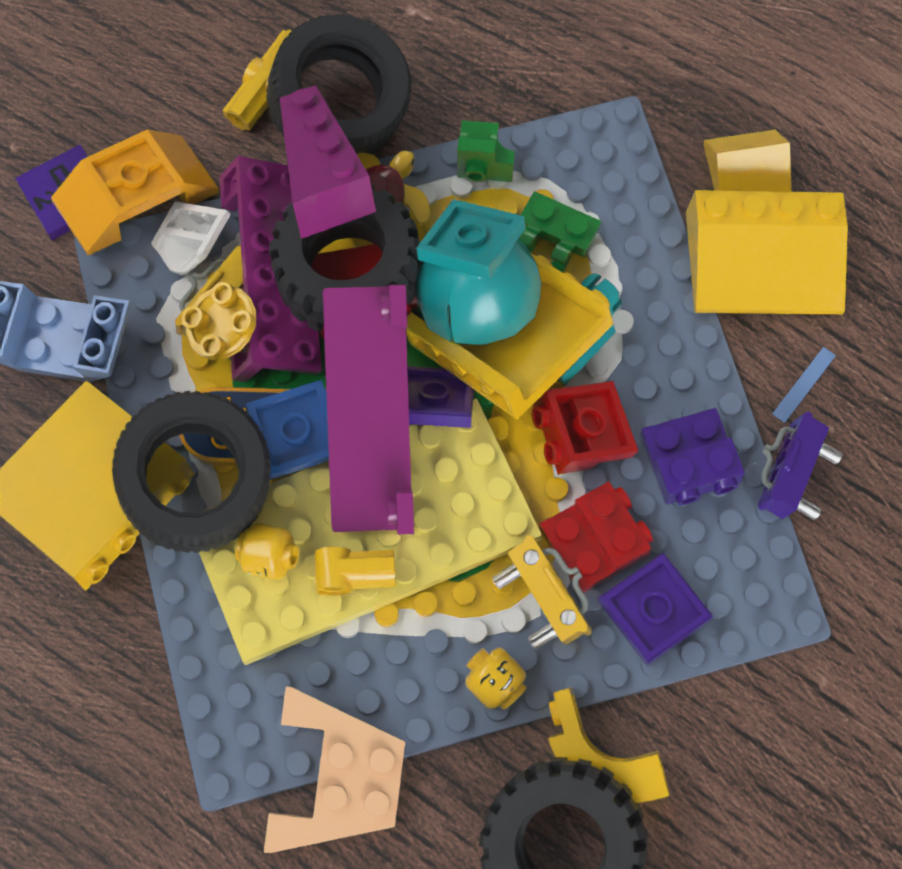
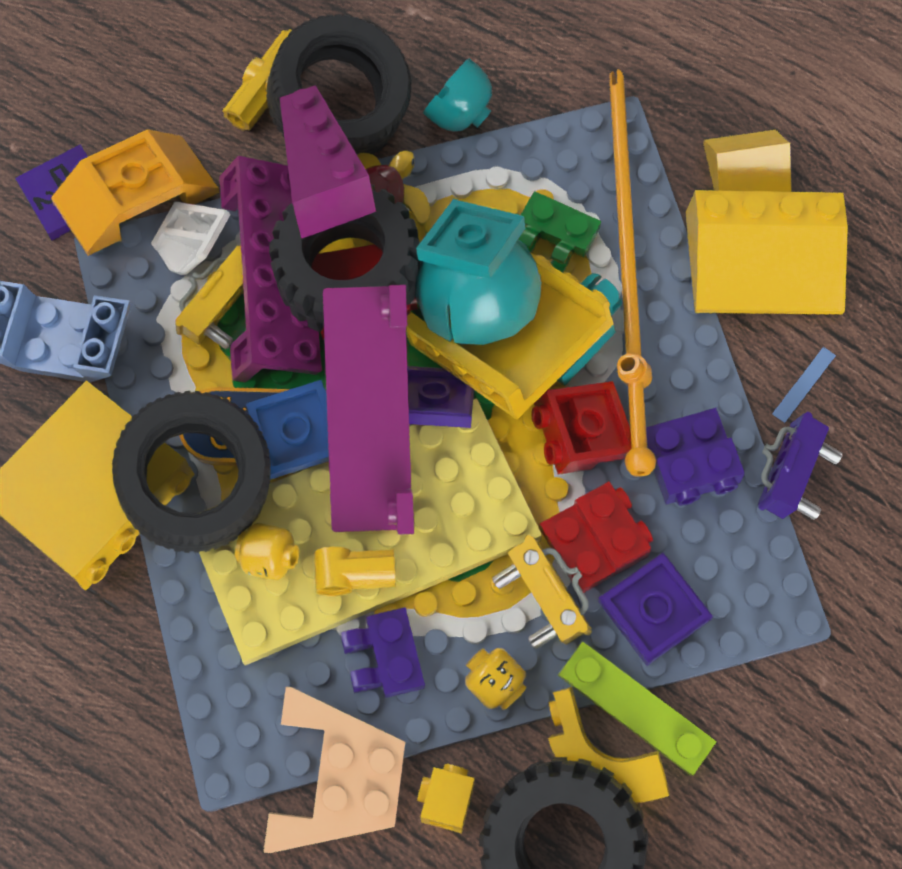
(220, 322): yellow dish -> none
(394, 652): none -> dark purple plate
(446, 797): none -> yellow brick
(462, 99): none -> teal cylinder
(482, 155): green brick -> none
(631, 366): none -> light orange bar
(637, 708): none -> lime plate

